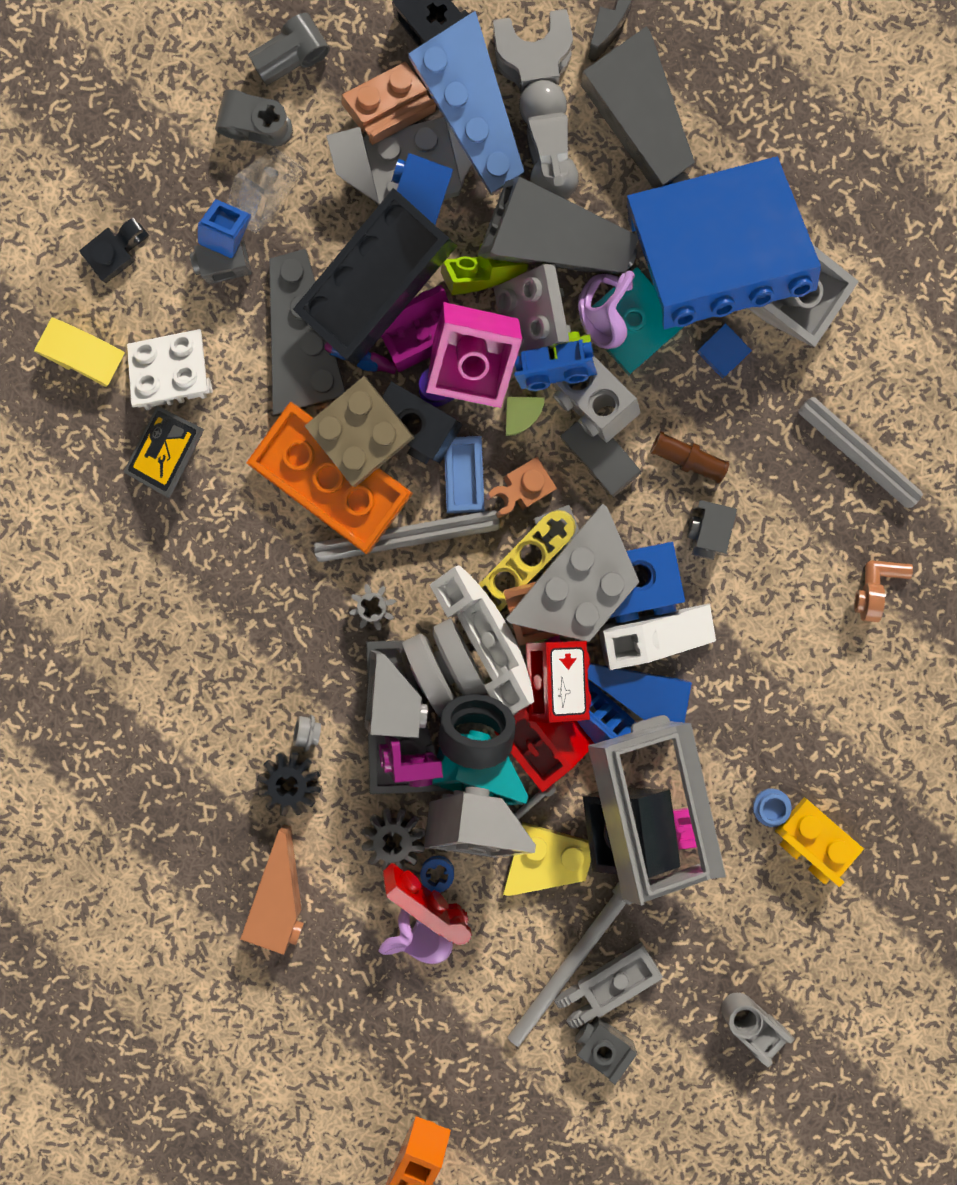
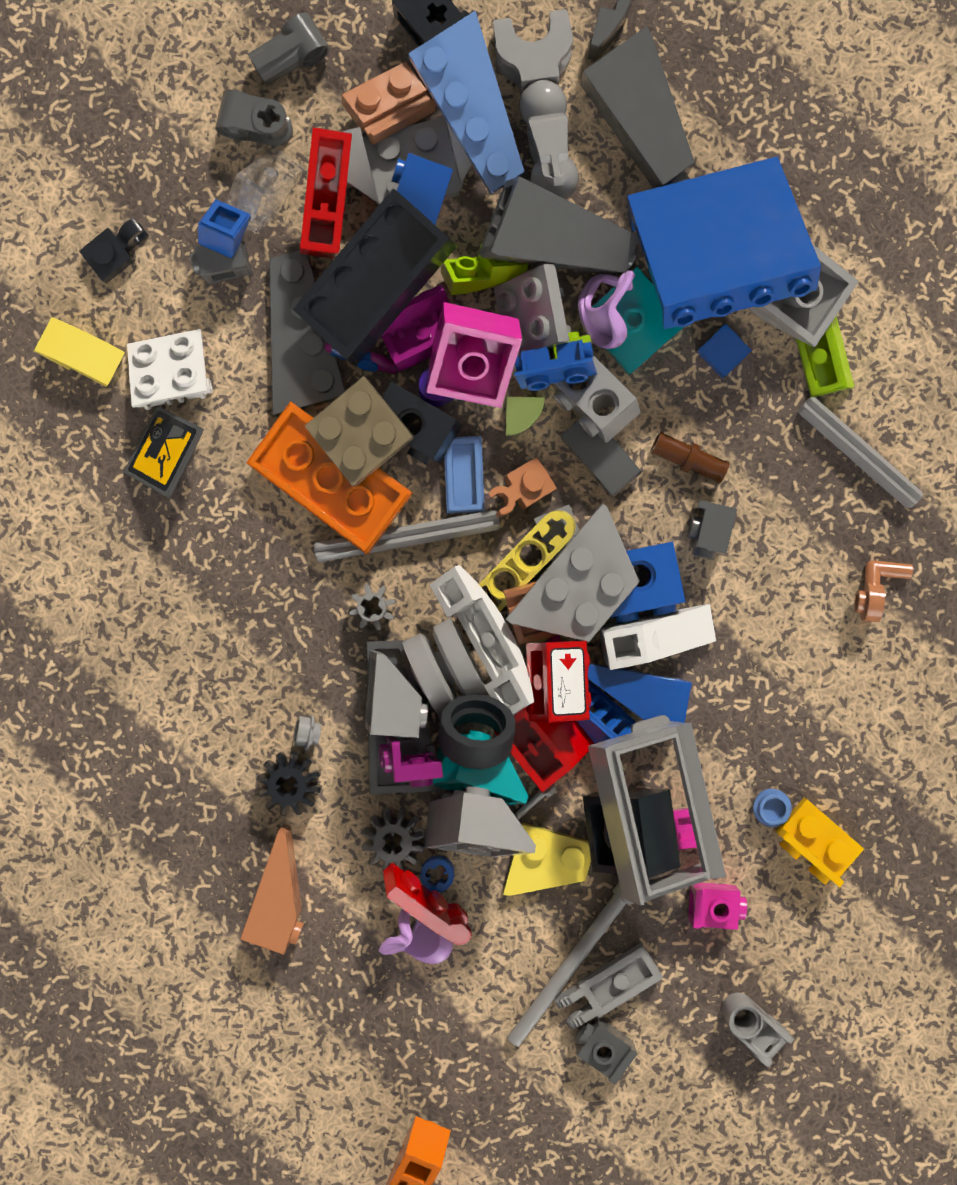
(325, 193): none -> red slope
(704, 898): none -> dark pink brick
(826, 363): none -> lime slope

